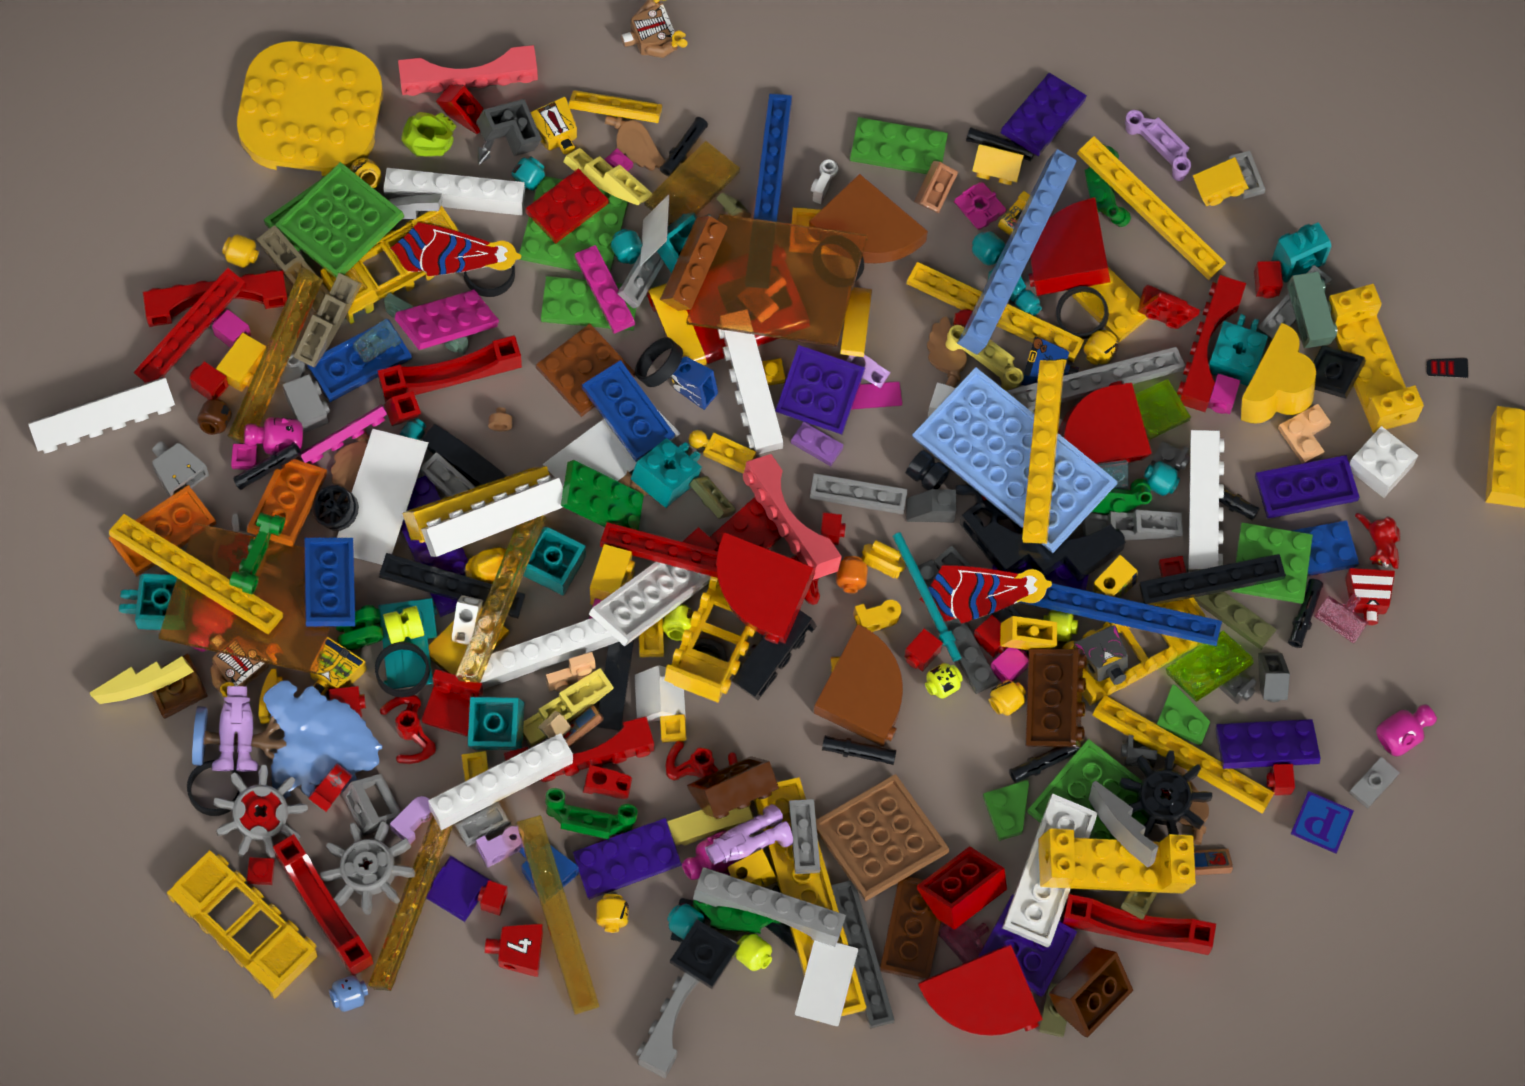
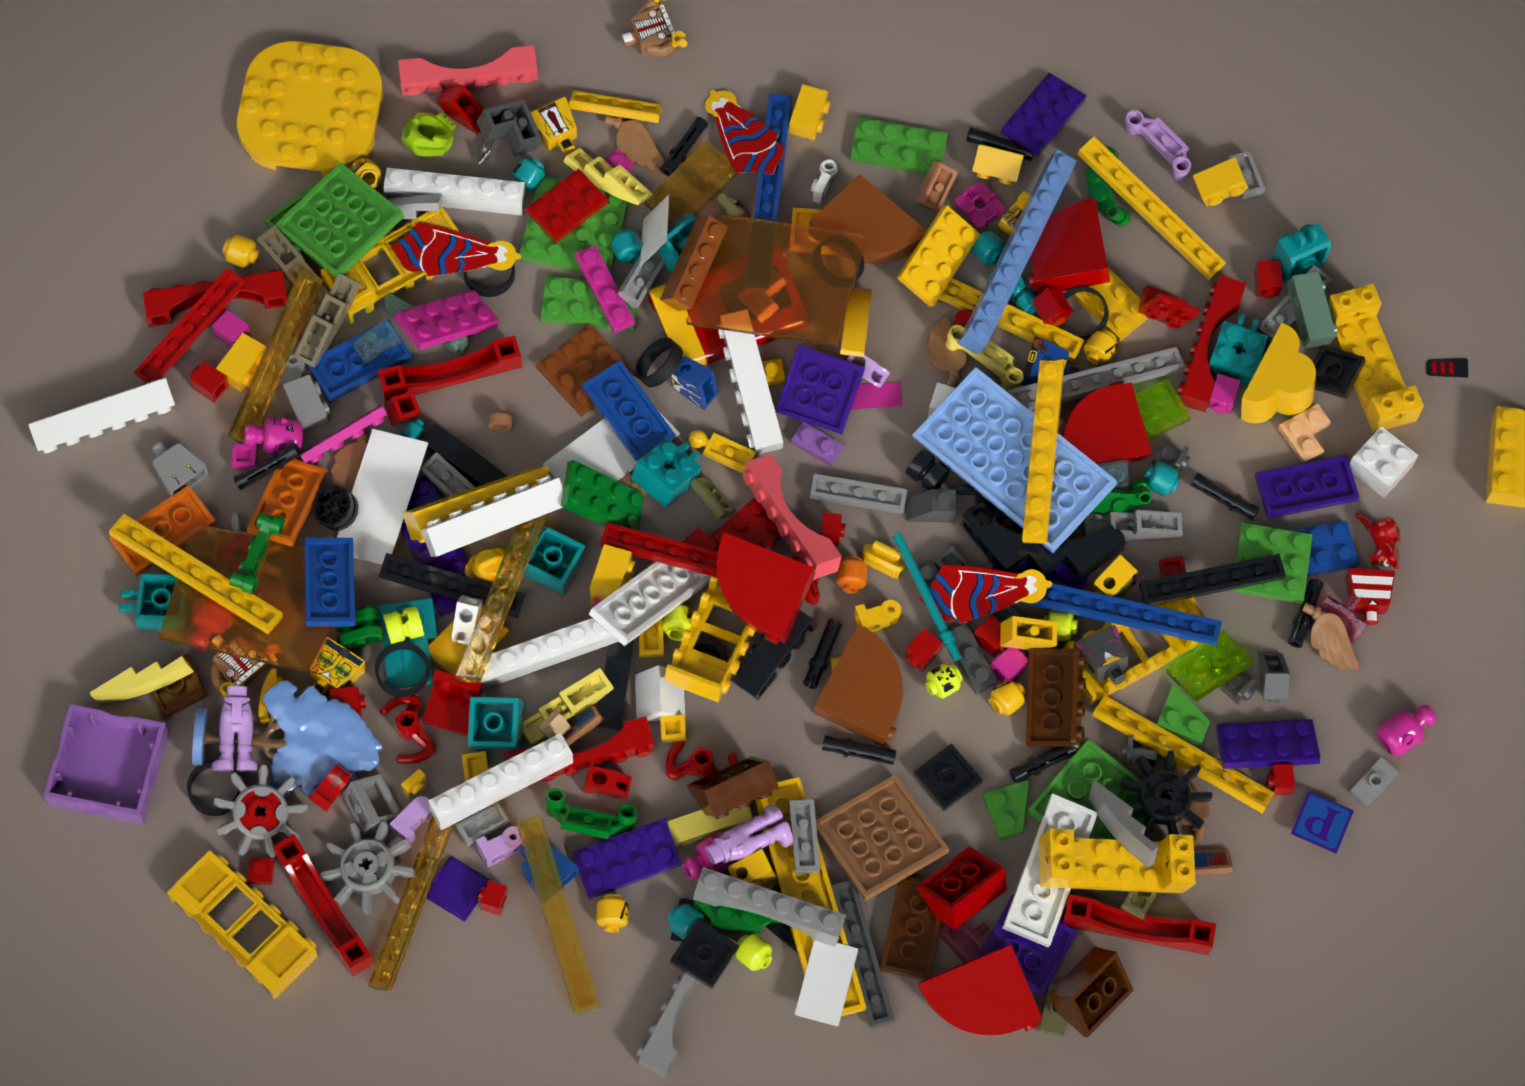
(106, 764): none -> medium lavender tile
(214, 416): reddish brown head -> none
(348, 993): medium blue head -> none
(414, 784): none -> yellow plate
(518, 948): red torso -> none
(578, 669): light nougat plate -> none
(745, 138): none -> red sticker
(808, 112): none -> yellow brick
(819, 661): none -> black pin
(938, 256): none -> yellow plate
(947, 777): none -> black plate
(1052, 307): none -> red brick
(1204, 499): white brick -> none
(1237, 617): olive plate -> none
(1331, 638): none -> medium nougat animal

